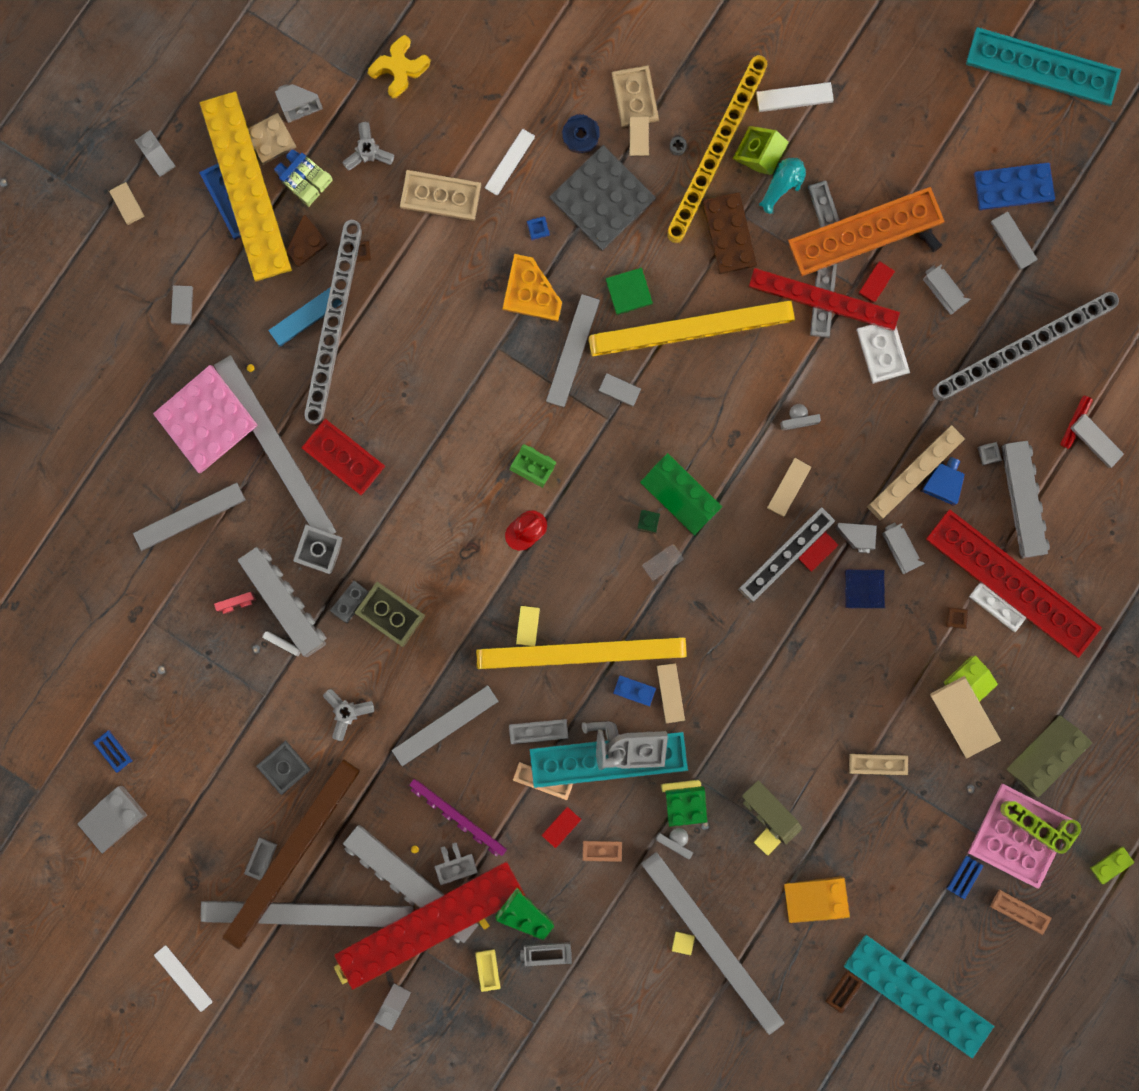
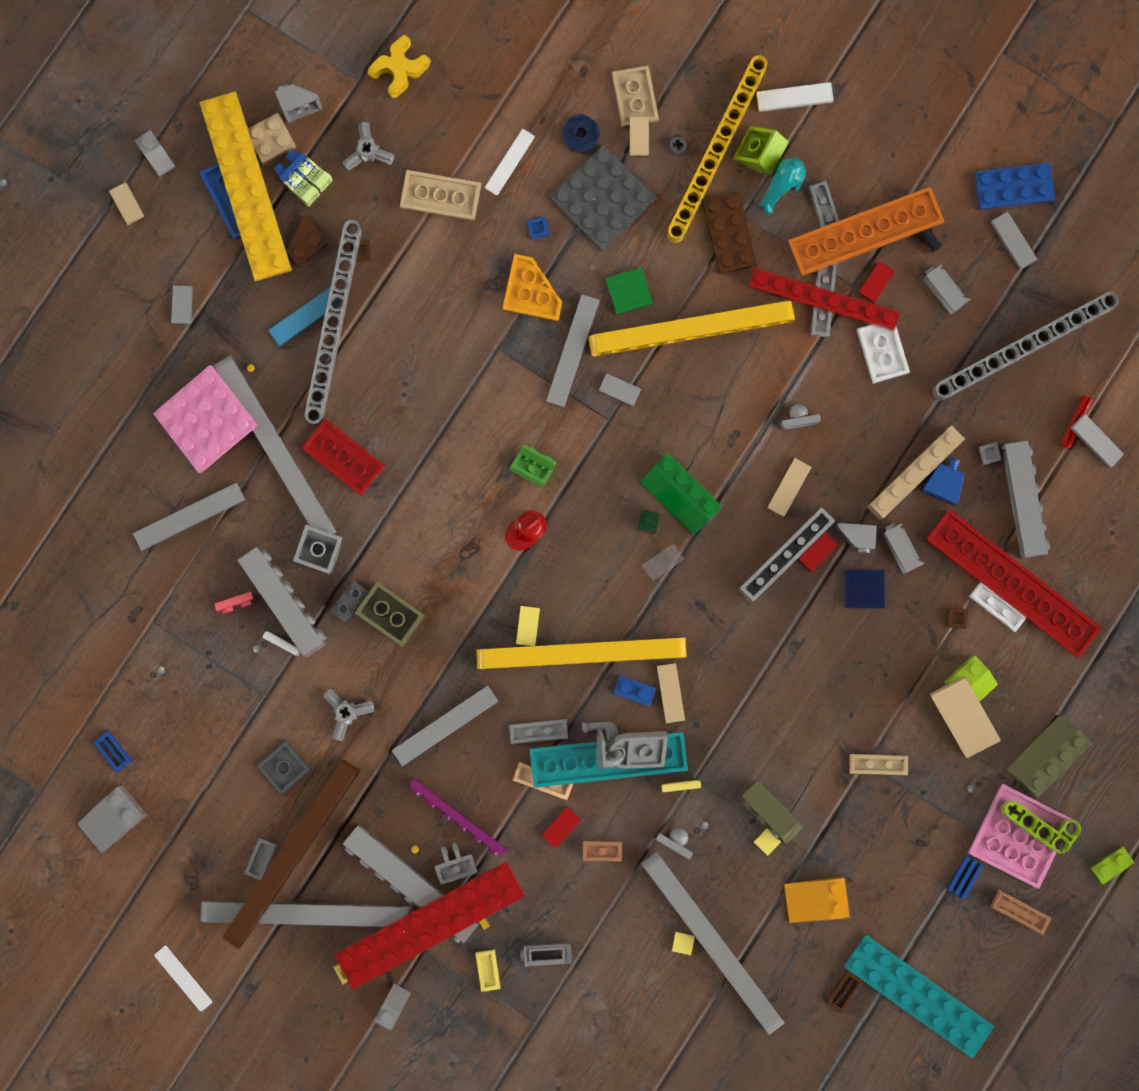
(524, 916): green wing -> none
(686, 806): green plate -> none
(1043, 66): teal plate -> none

